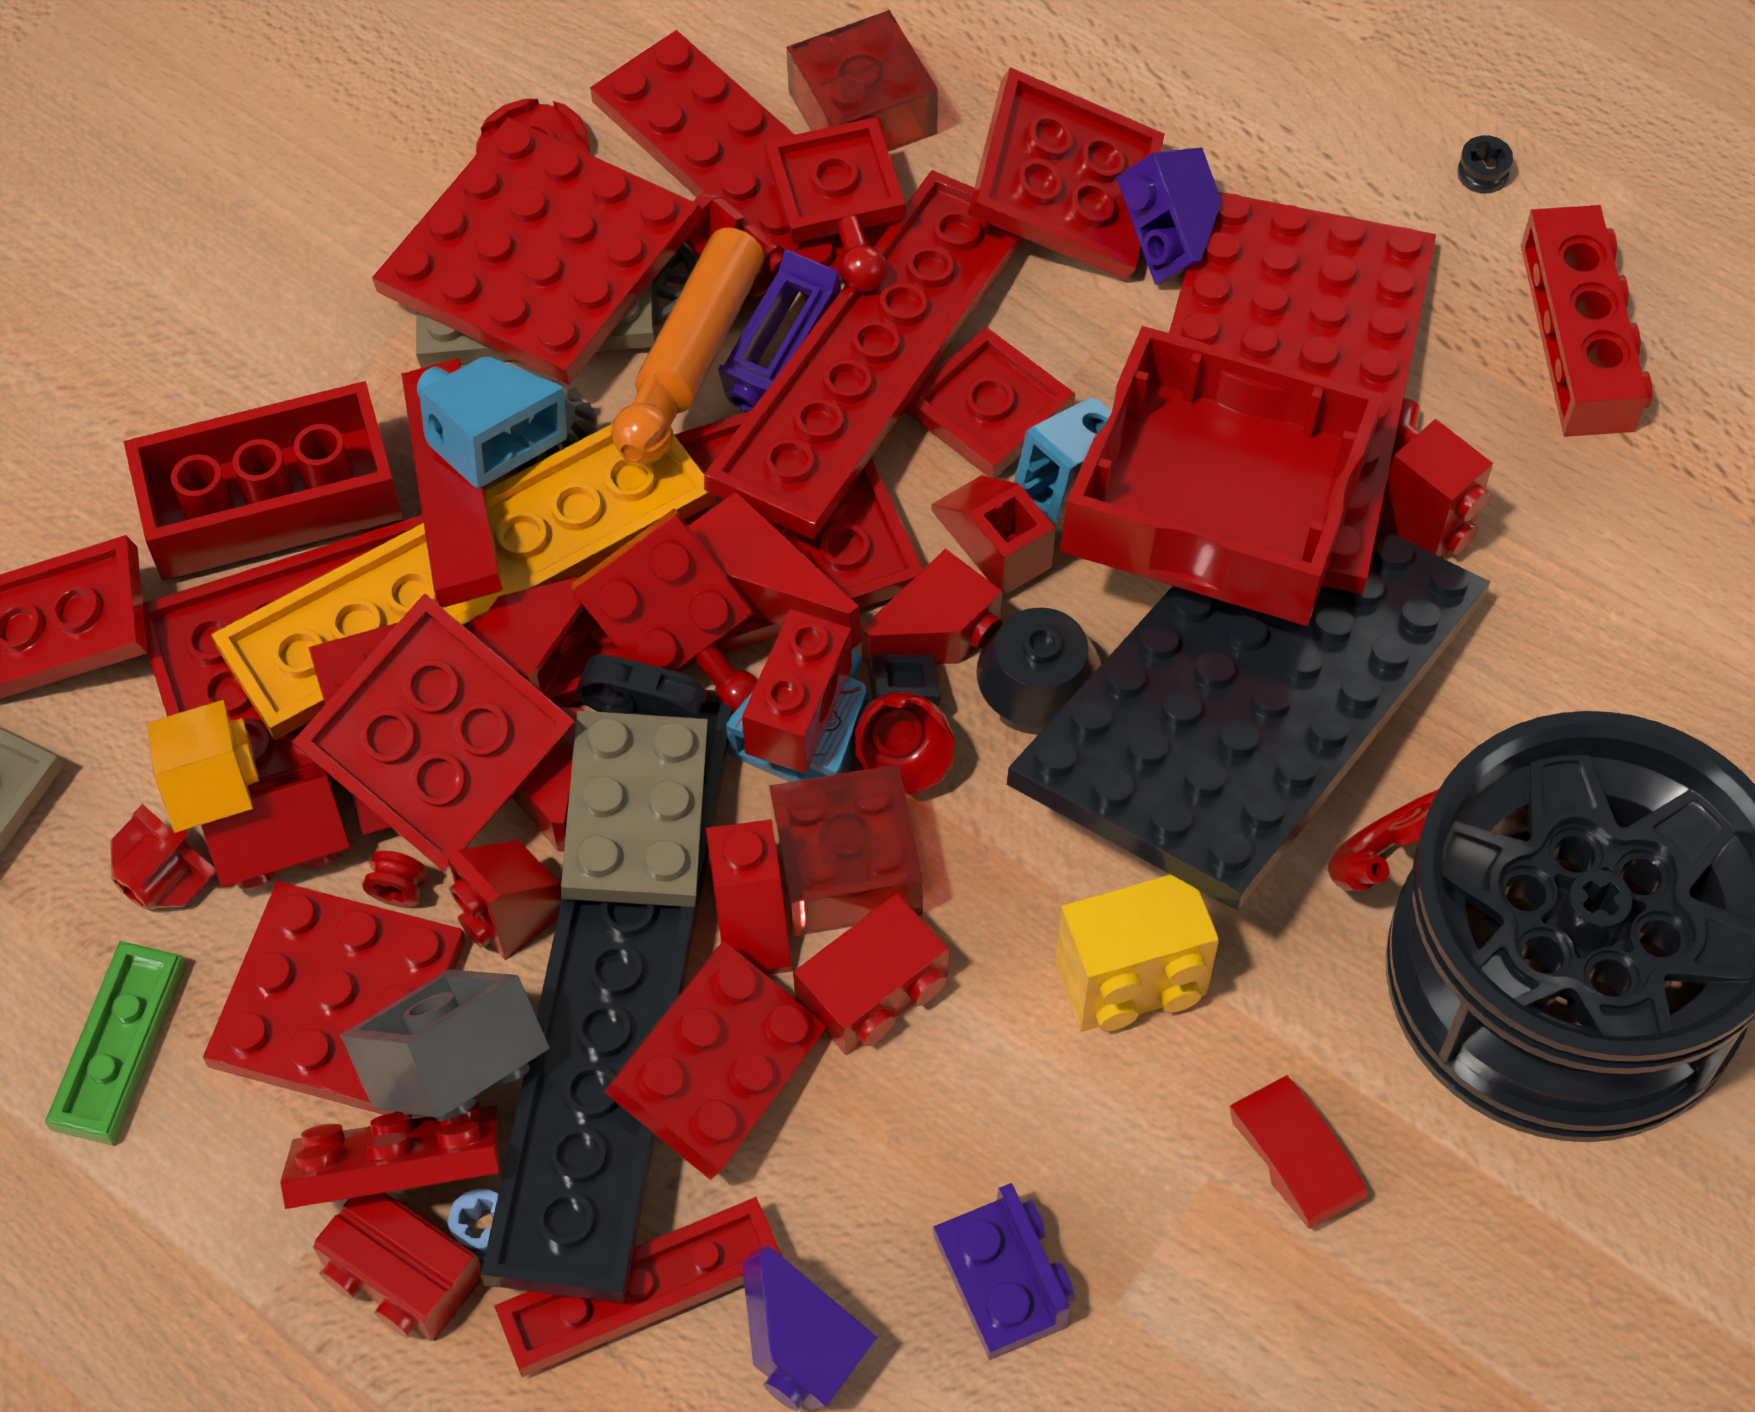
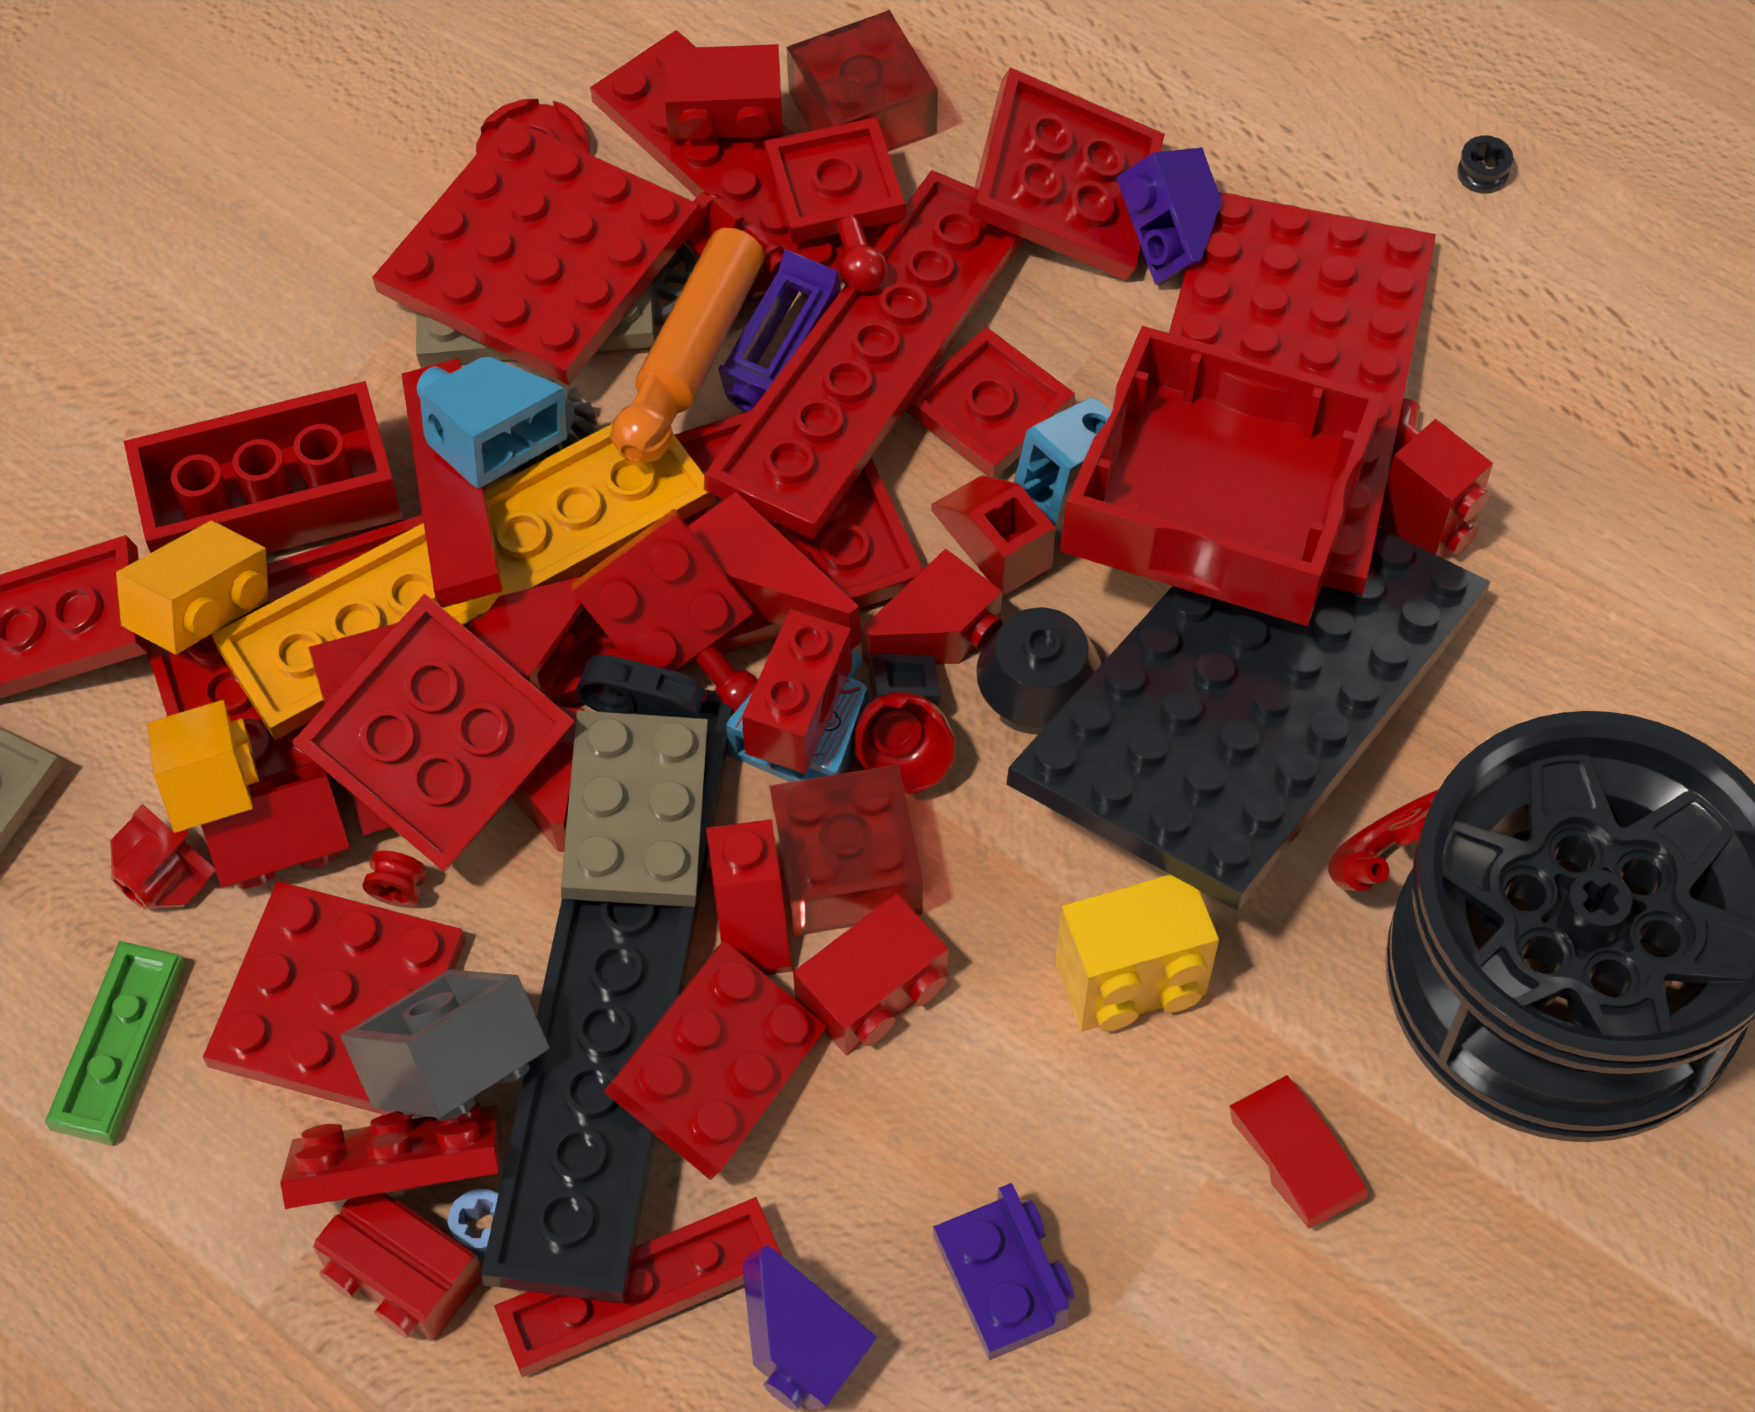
(192, 587): none -> light orange brick
(503, 895): red slope -> none
(723, 92): none -> red brick
(1585, 321): red brick -> none

